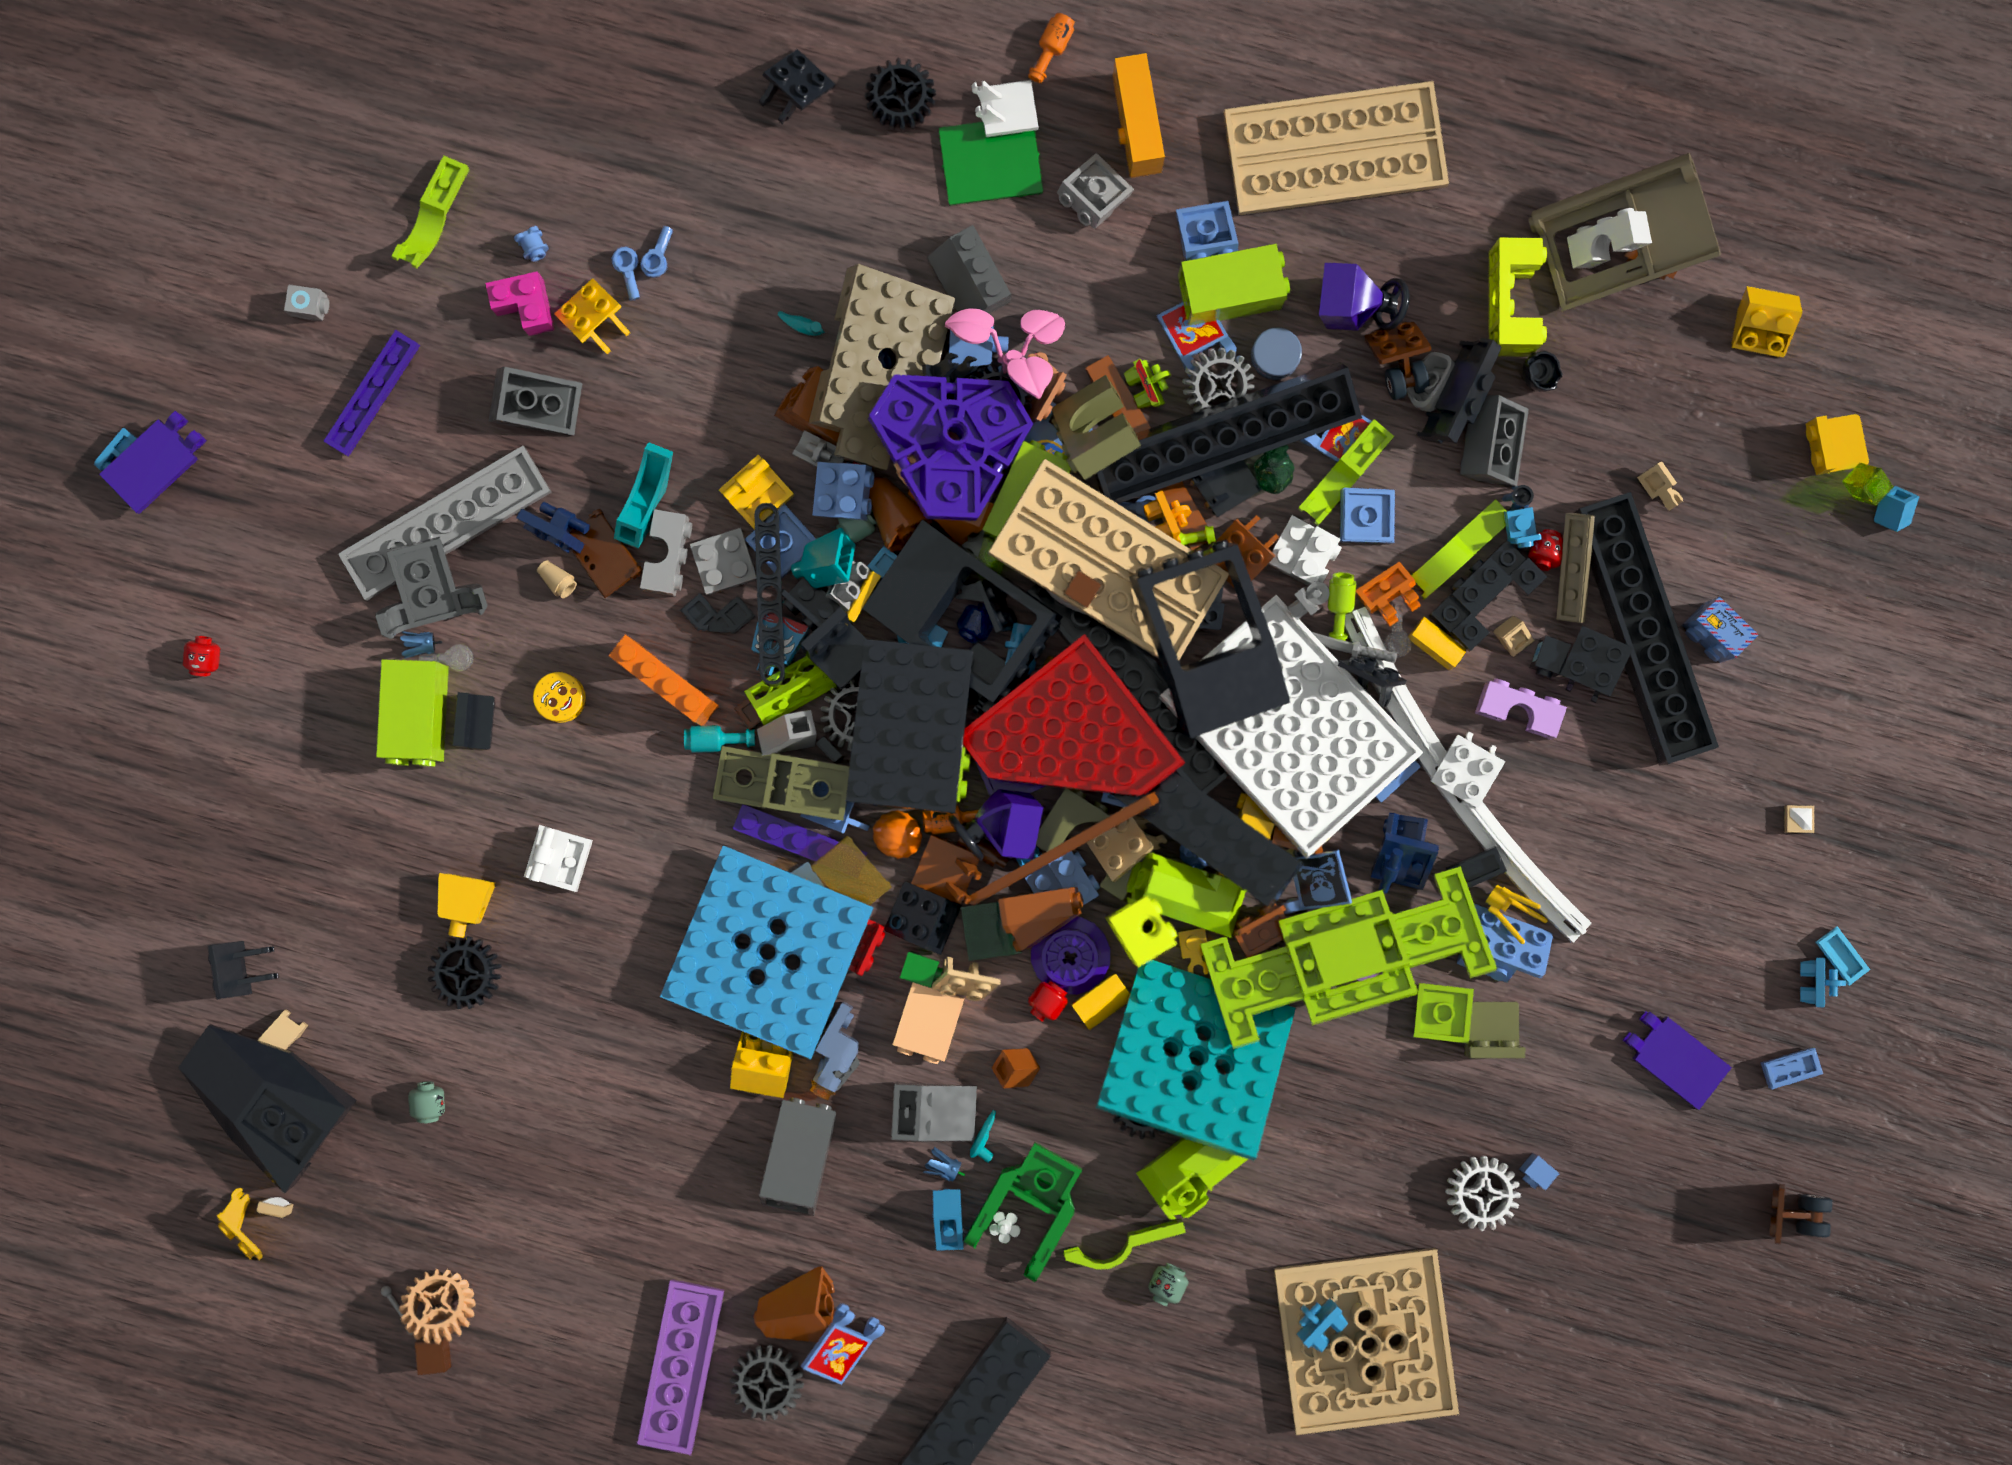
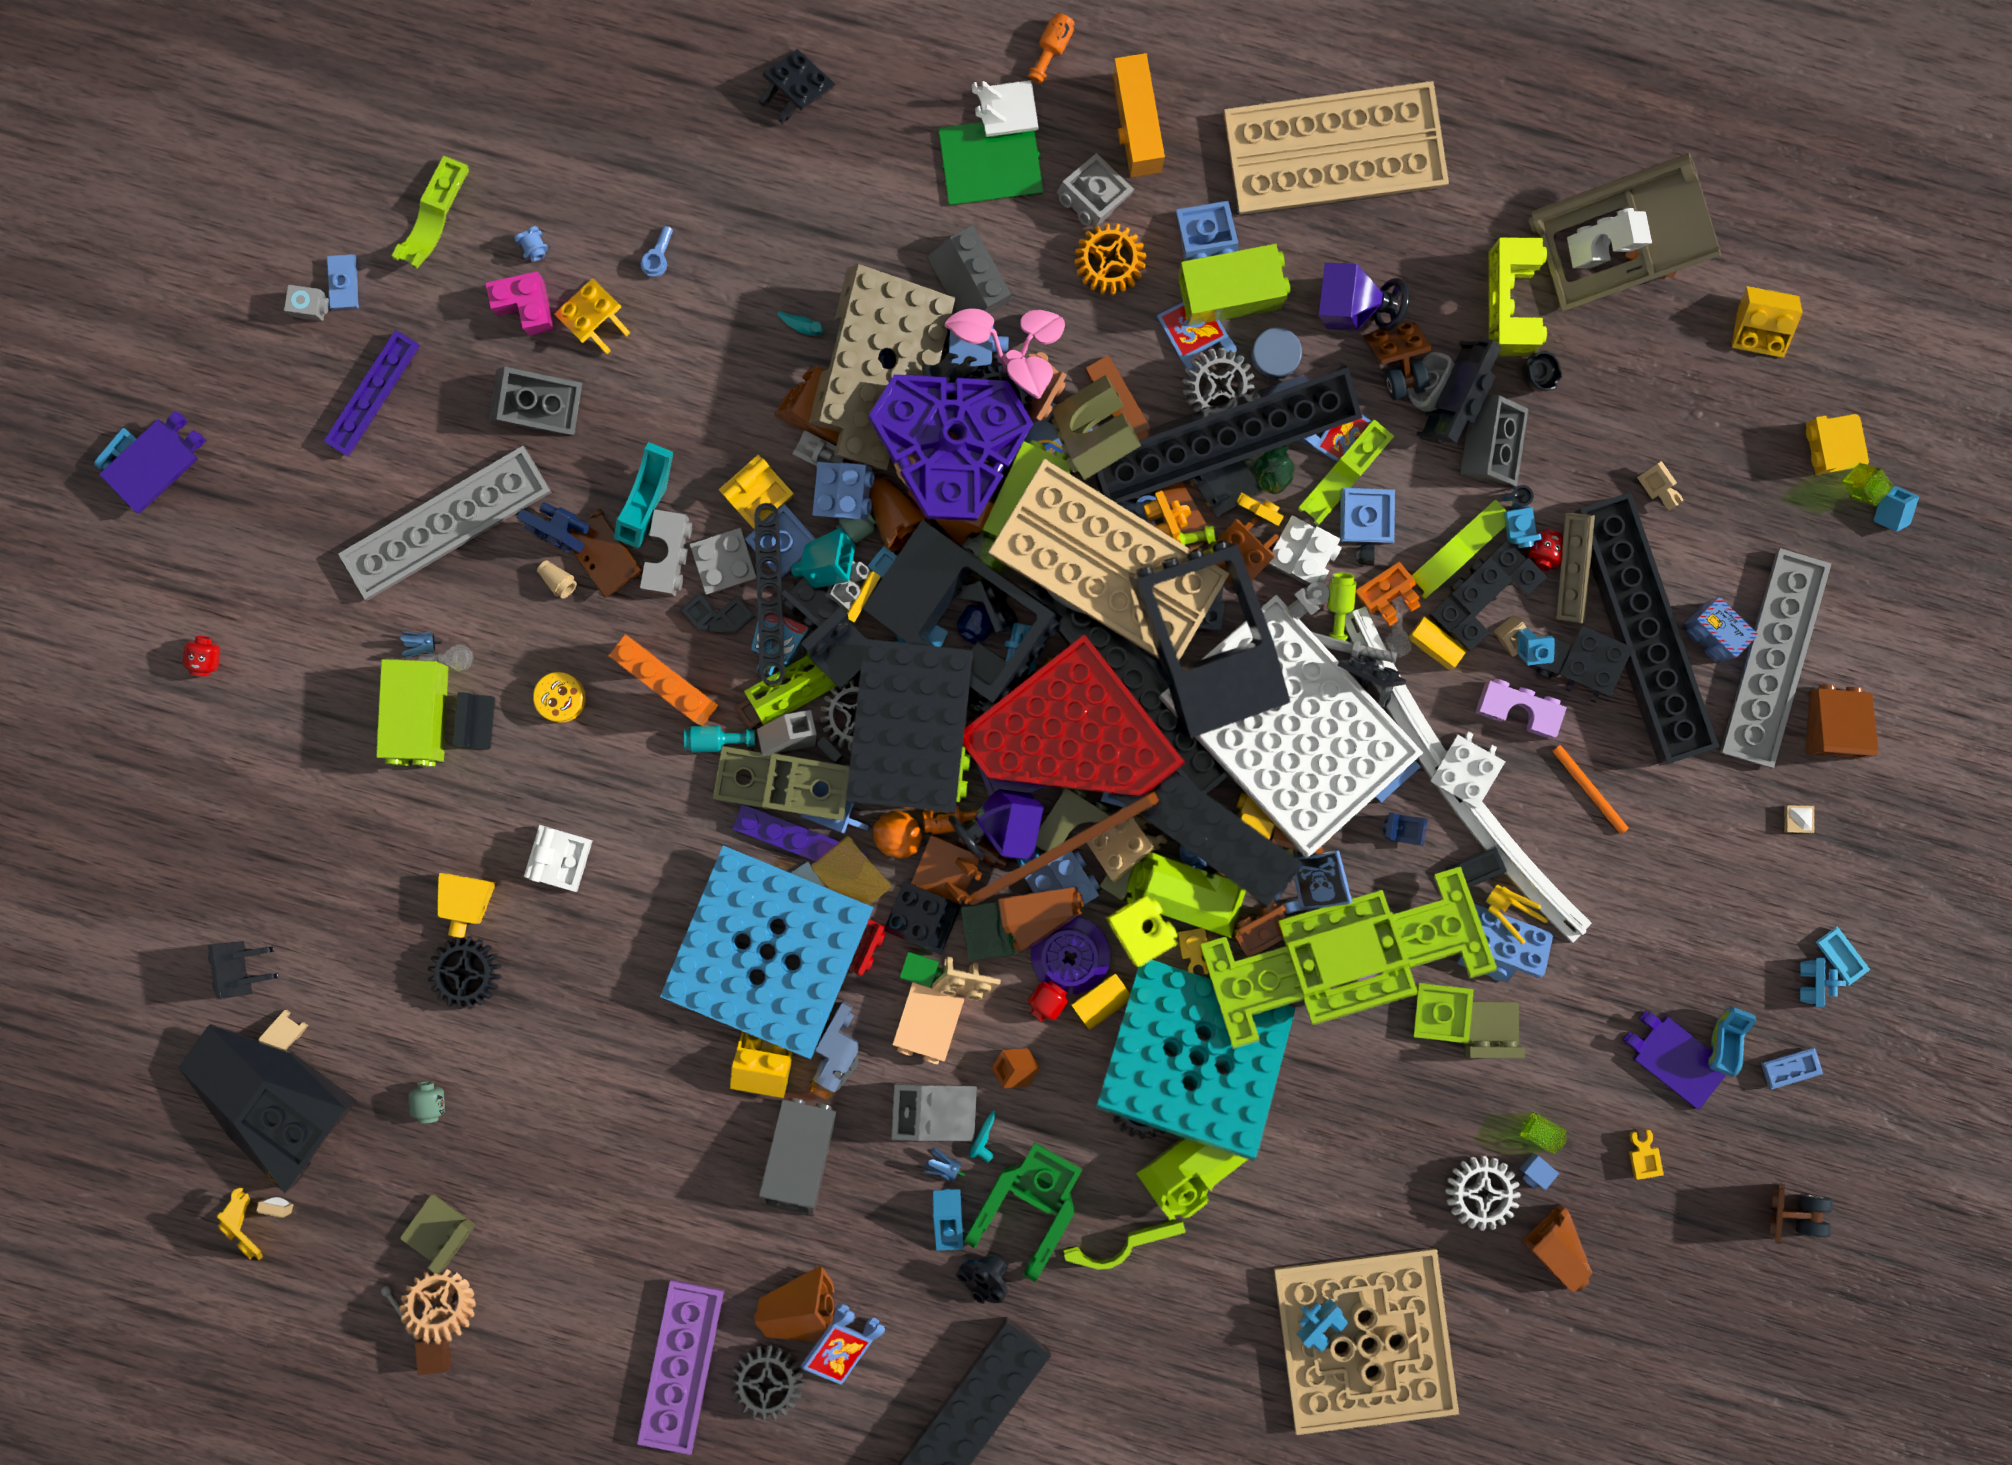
(343, 282): none -> medium blue plate
(426, 589): dark grey piece -> none
(437, 1232): none -> olive bracket
(626, 261): medium blue plate -> none
(909, 90): black gear -> none
(984, 1278): none -> black plate
(1005, 1226): white plant -> none
(1082, 589): reddish brown tile -> none
(1101, 253): none -> light orange gear
(1142, 373): lime hips -> none
(1168, 1284): sand green head -> none
(1267, 510): none -> yellow plate
(1365, 555): none -> black hinge
(1403, 862): dark blue plate -> none
(1535, 649): none -> dark azure bracket
(1544, 1133): none -> clear neon green brick
(1559, 1249): none -> dark orange slope
(1590, 789): none -> orange bar
(1645, 1160): none -> yellow plate
(1729, 1041): none -> dark azure animal
(1775, 658): none -> light grey plate
(1841, 723): none -> dark orange slope

